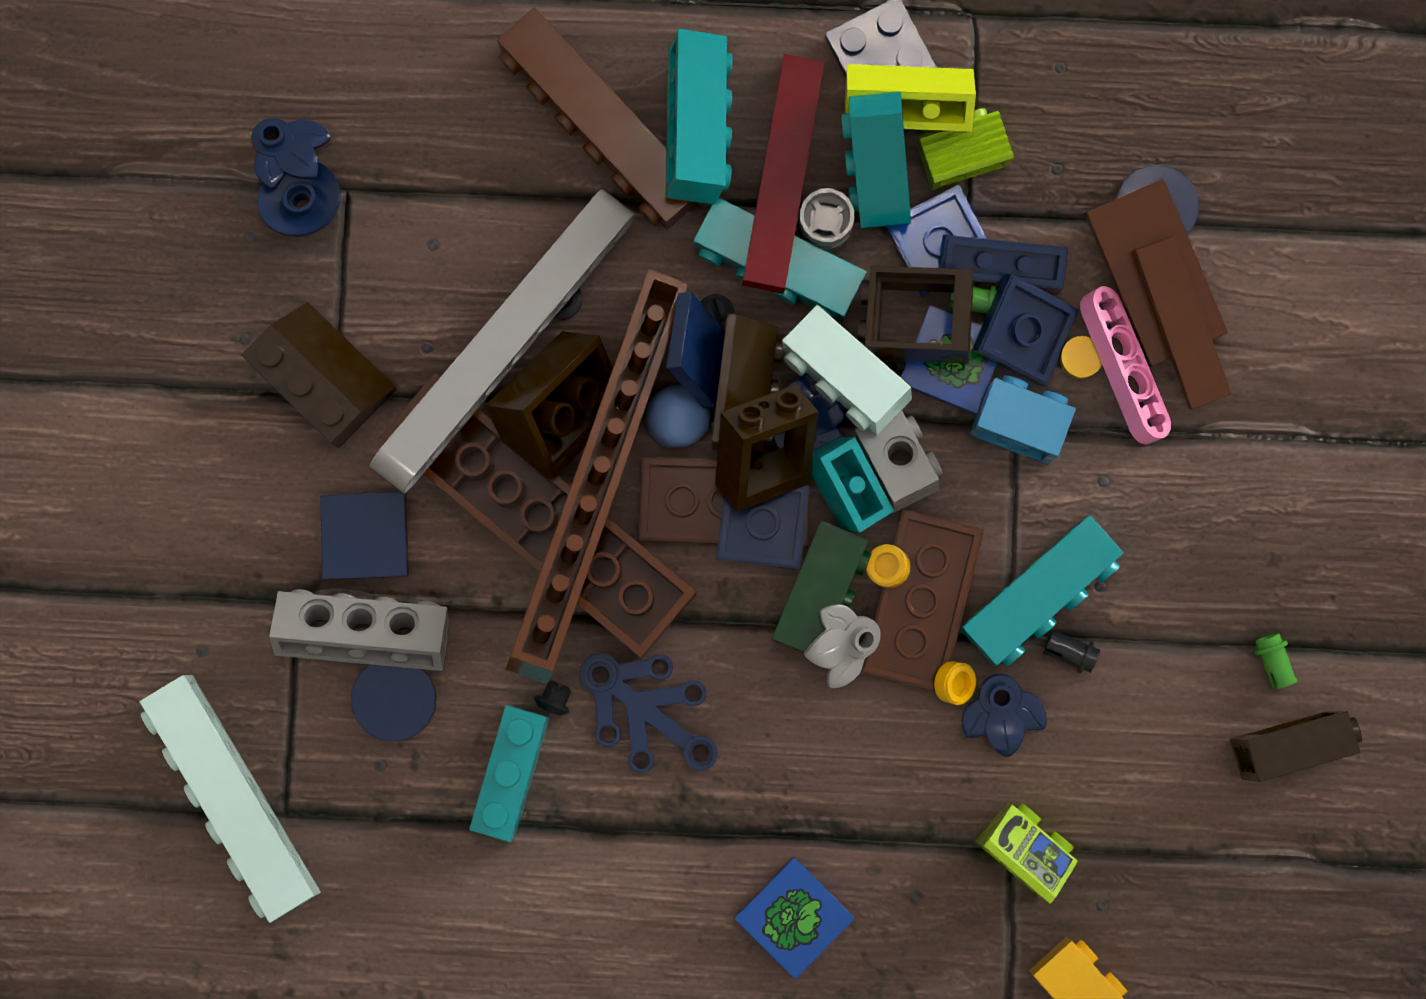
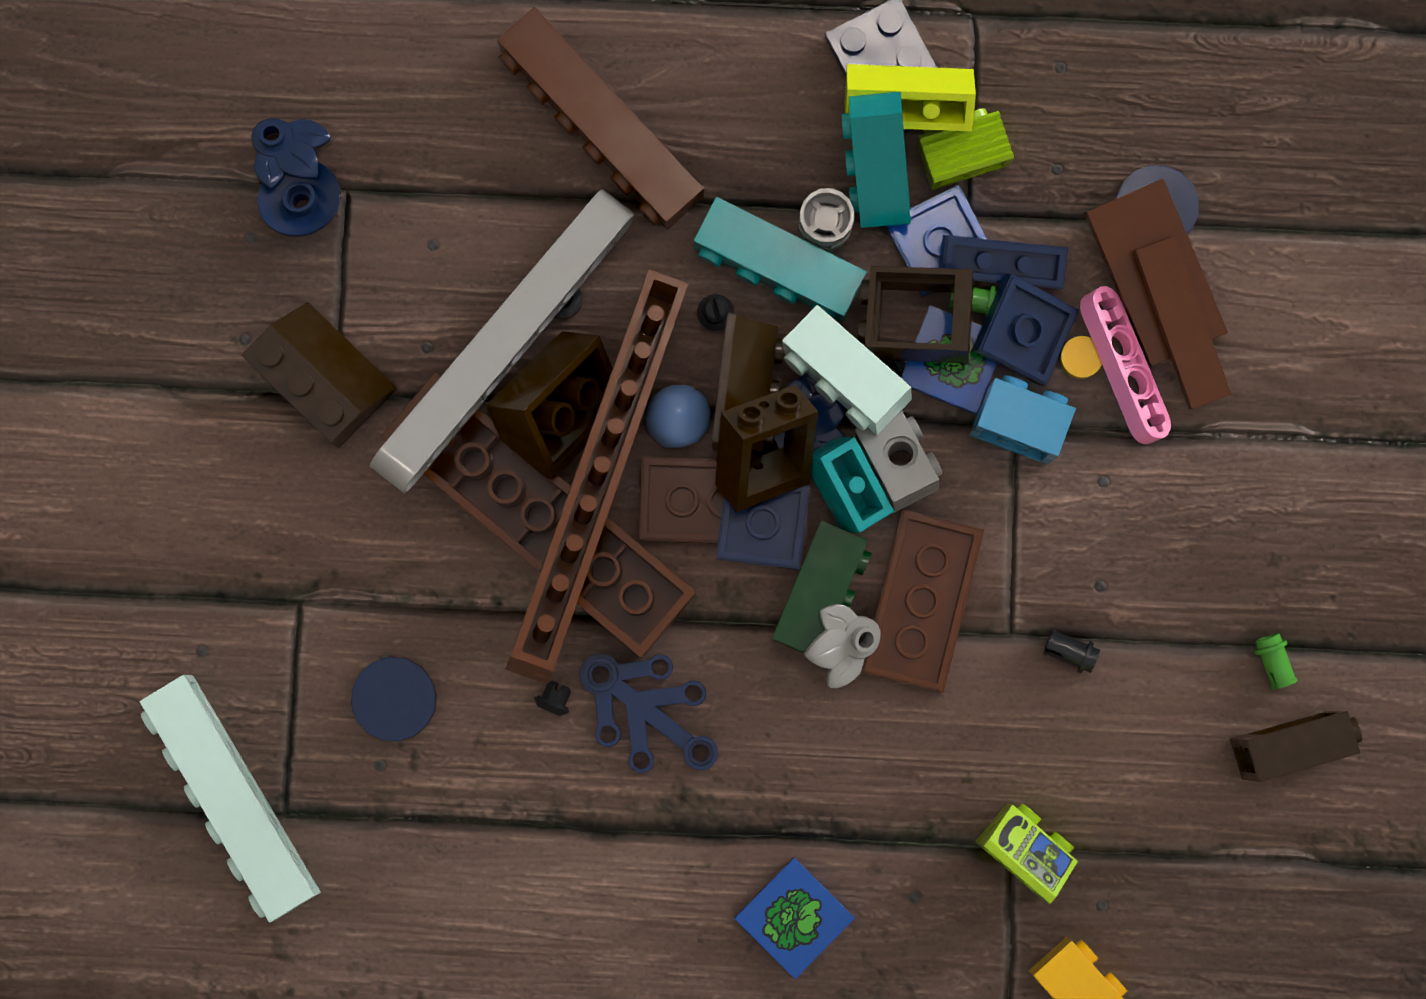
(364, 535): dark blue tile -> none
(376, 645): light grey brick -> none
(509, 773): teal brick -> none
(696, 349): dark blue tile -> none
(697, 117): teal brick -> none
(783, 174): dark red tile -> none
(888, 566): yellow tile -> none
(955, 682): yellow tile -> none
(1006, 720): dark blue plate -> none
(1041, 591): teal brick -> none

